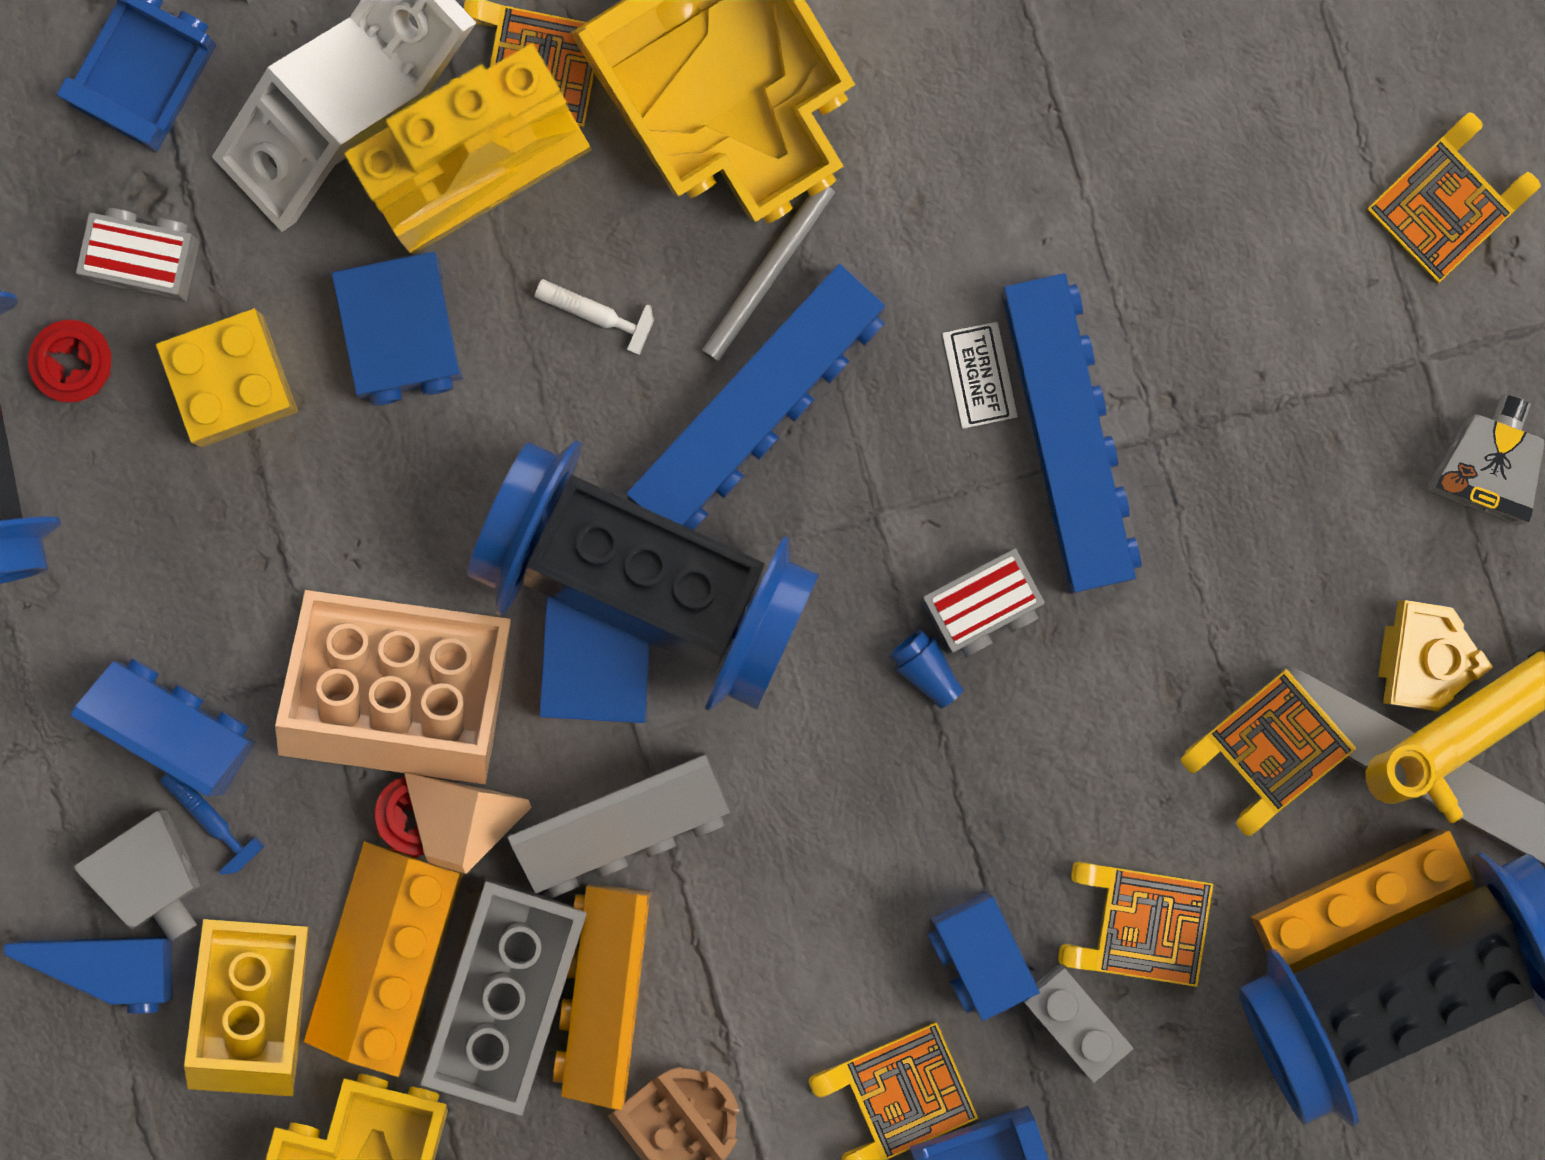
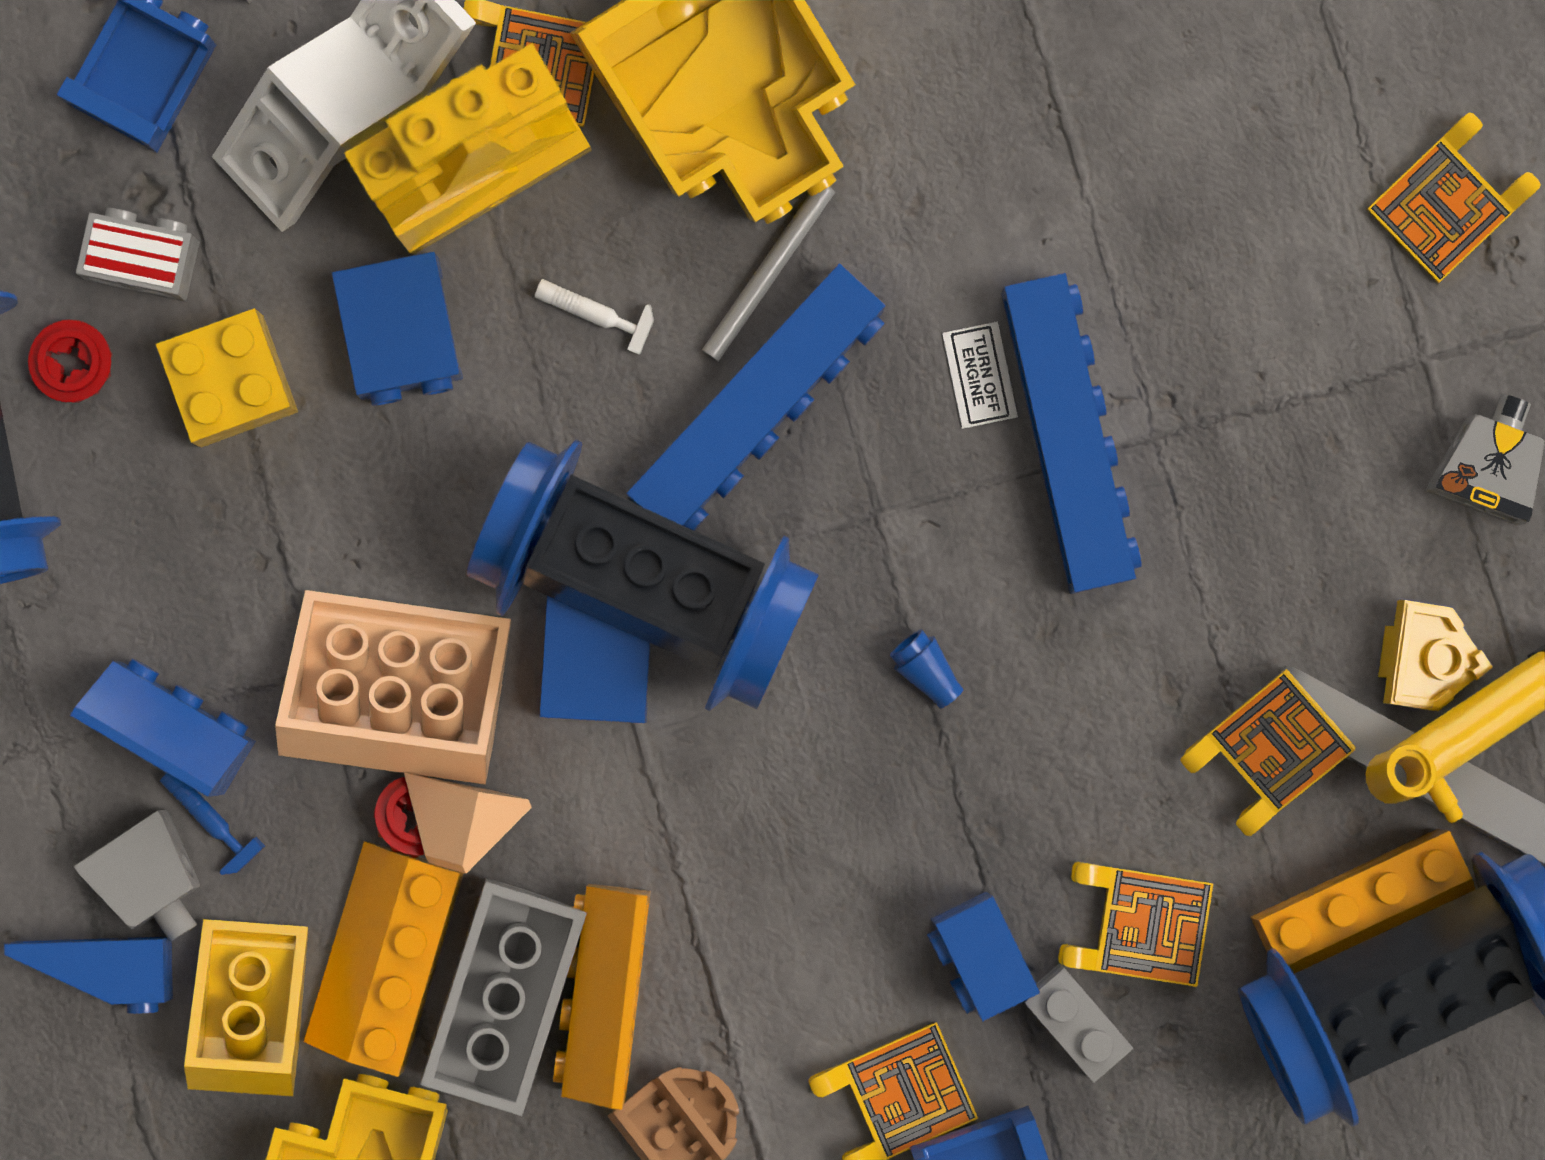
(620, 825): light grey slope -> none
(983, 602): brick -> none

